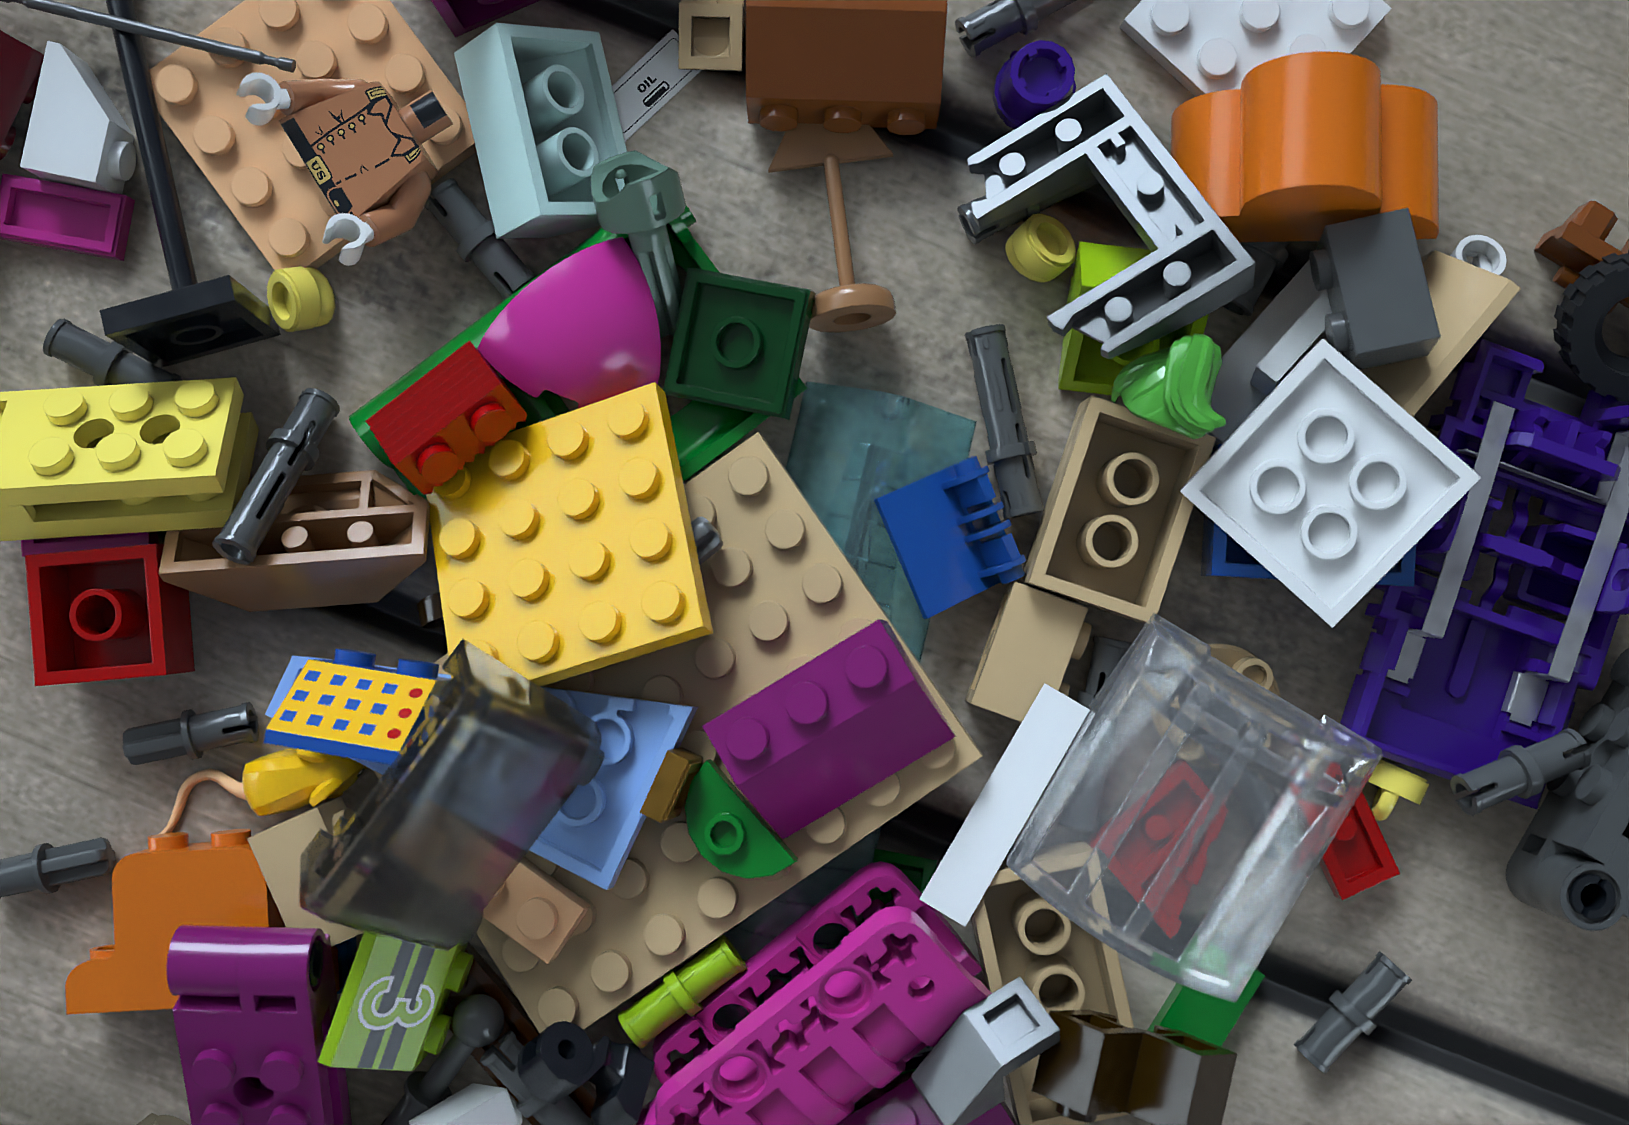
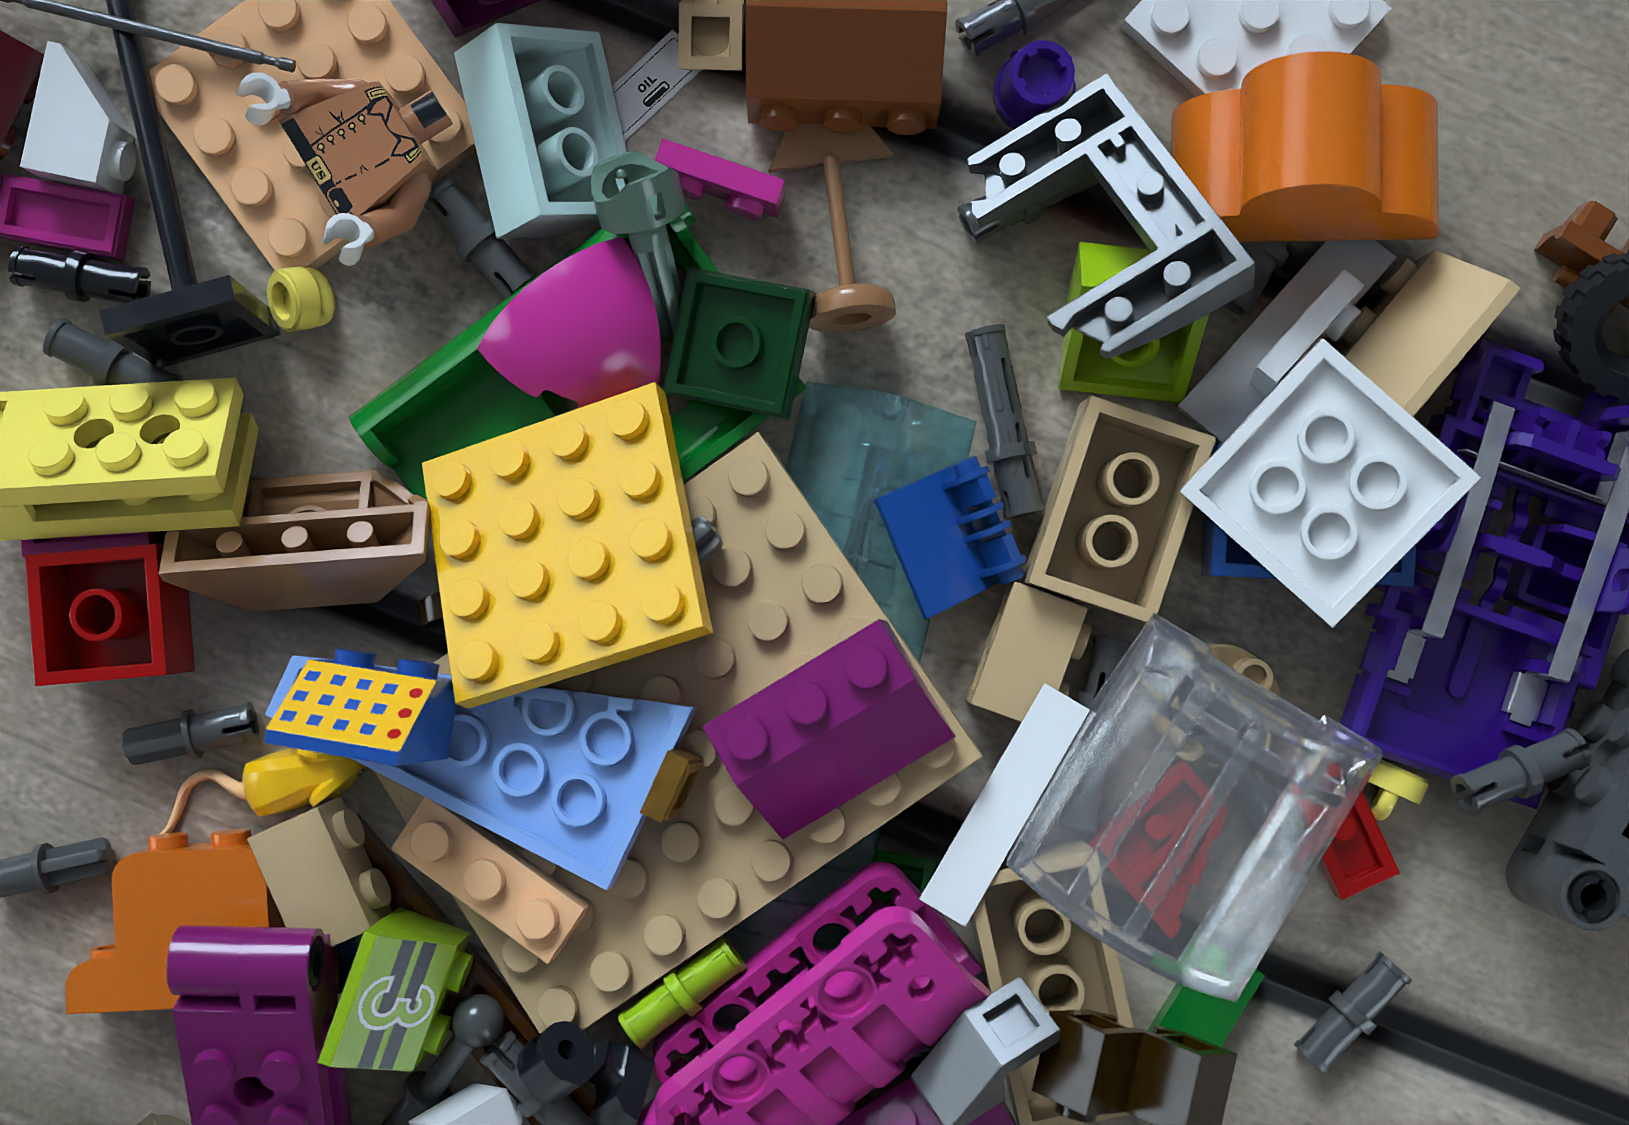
(78, 275): none -> black pin
(288, 455): dark grey pin -> none
(446, 419): red brick -> none
(453, 808): clear smoke windscreen -> none
(730, 829): green plate -> none
(745, 189): none -> dark pink plate
(1041, 248): light yellow tile -> none
(1174, 386): bright green hair -> none
(1375, 290): dark grey brick -> none
(1485, 253): white hinge -> none

